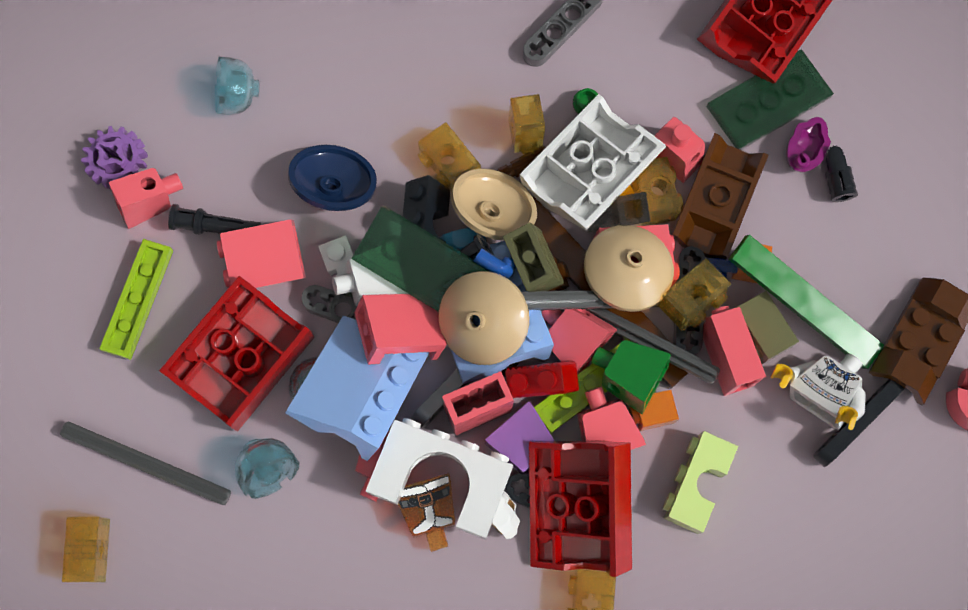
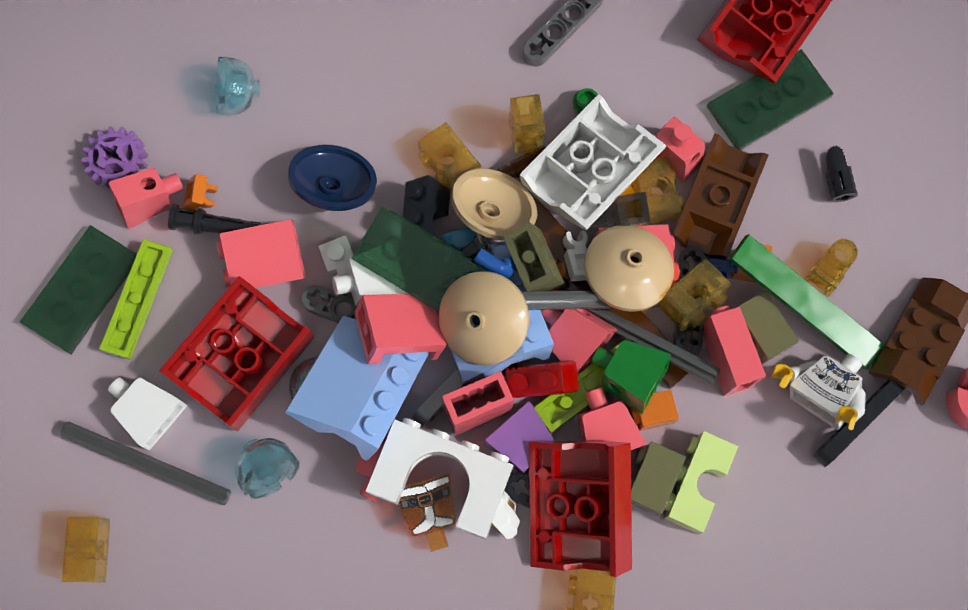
(80, 290): none -> clear green tile
(144, 410): none -> white torso
(195, 193): none -> orange tile
(575, 255): none -> white plate
(655, 477): none -> olive brick
(808, 145): magenta arm -> none
(829, 270): none -> clear yellow piece

